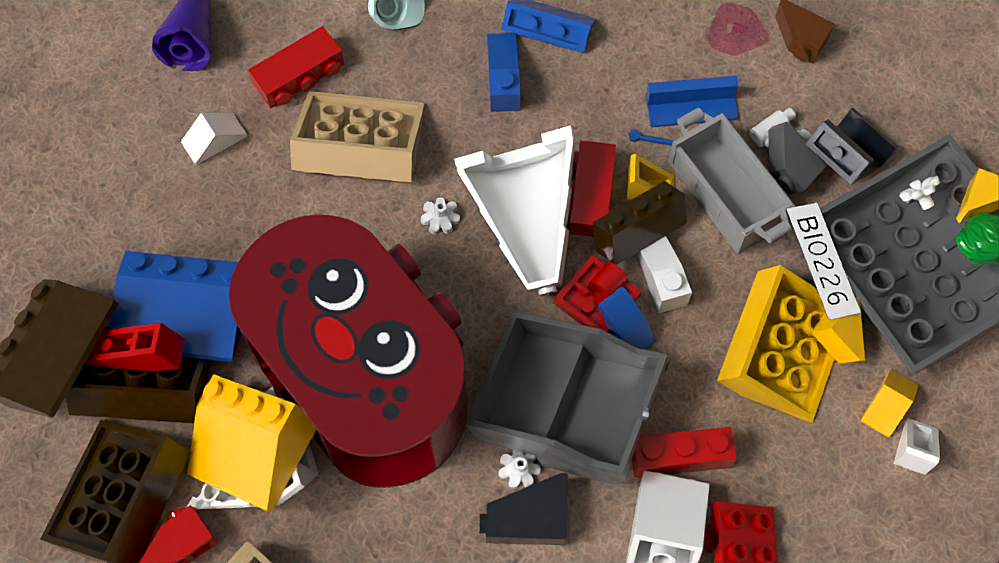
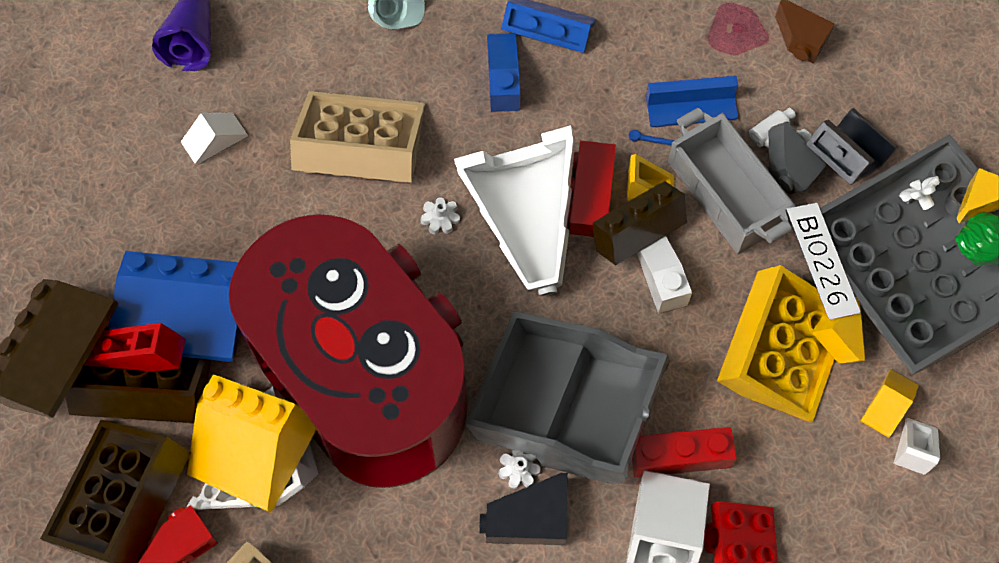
(296, 67): red brick -> none
(589, 288): red plate -> none
(626, 319): blue slope -> none

